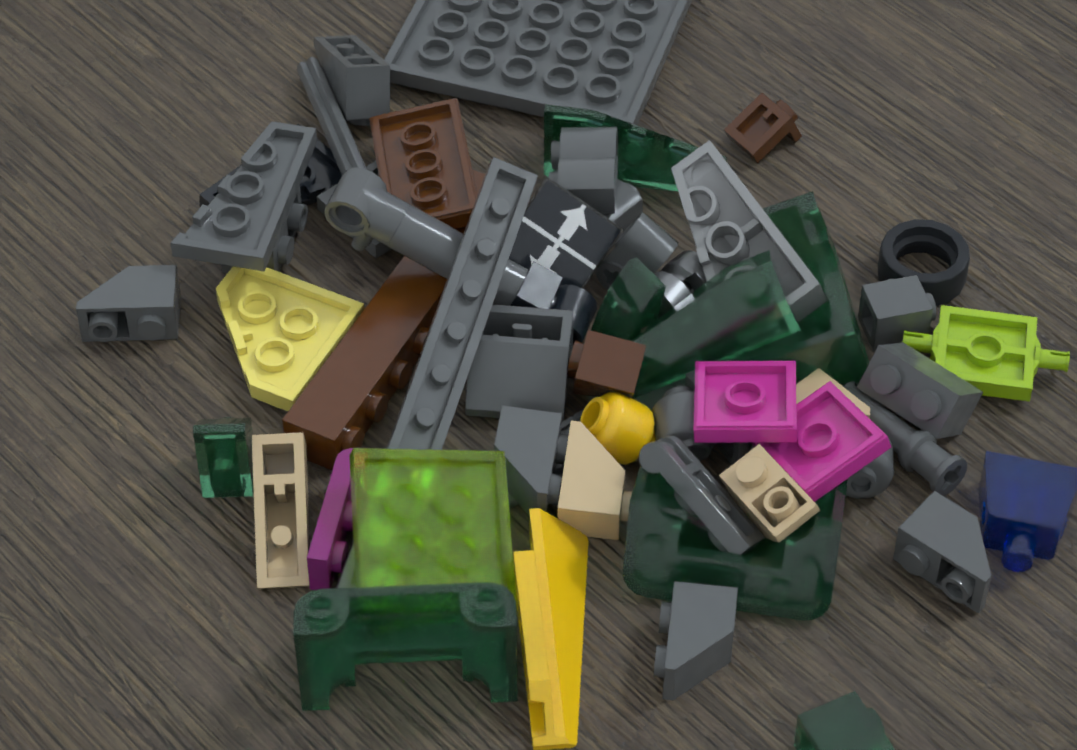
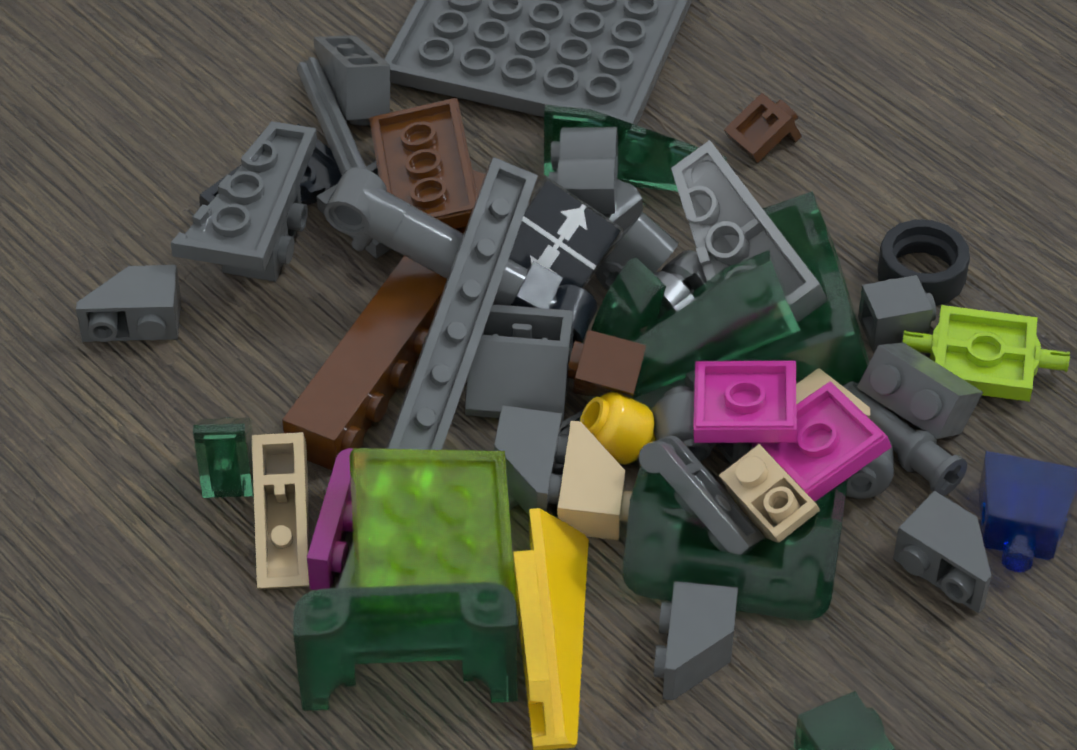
(282, 330): light yellow plate -> none

